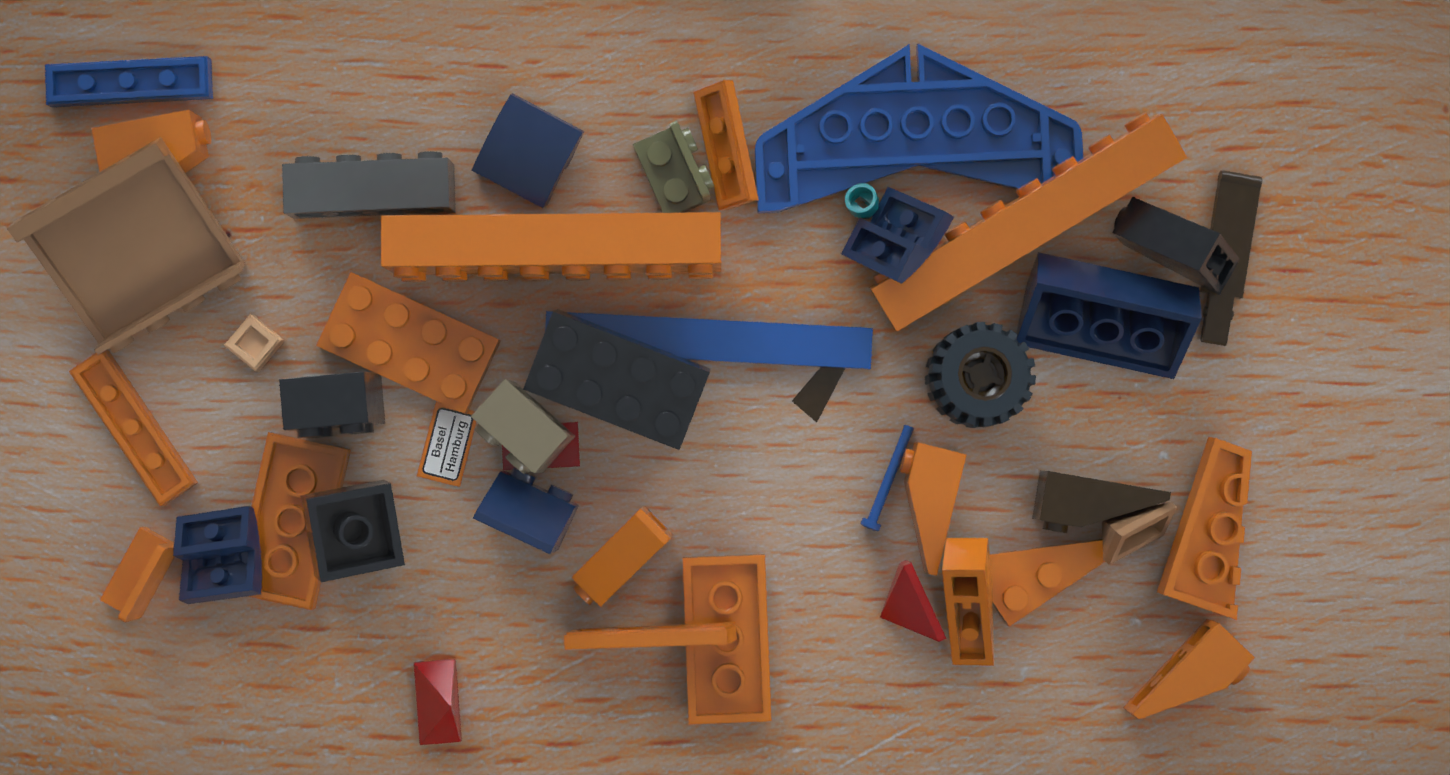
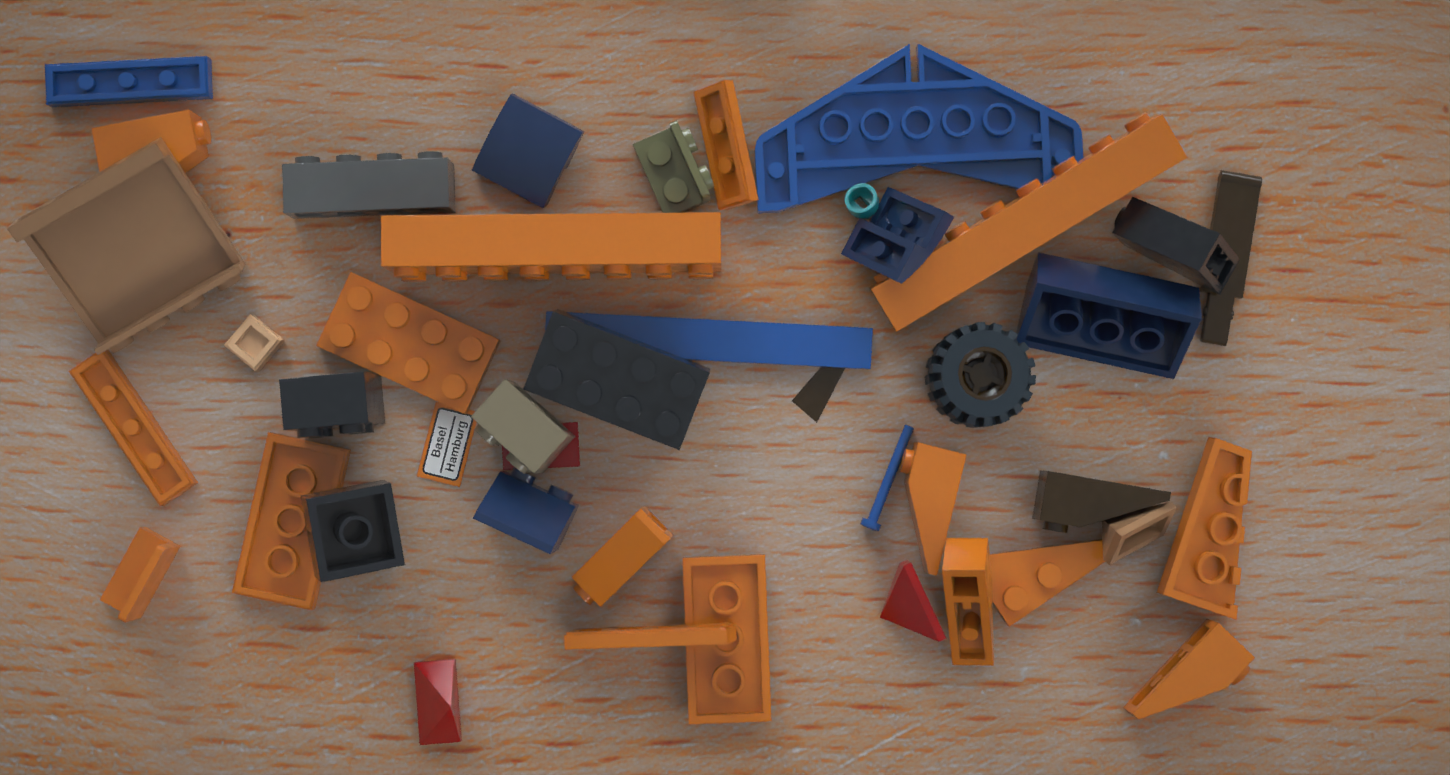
(218, 555): dark blue slope -> none

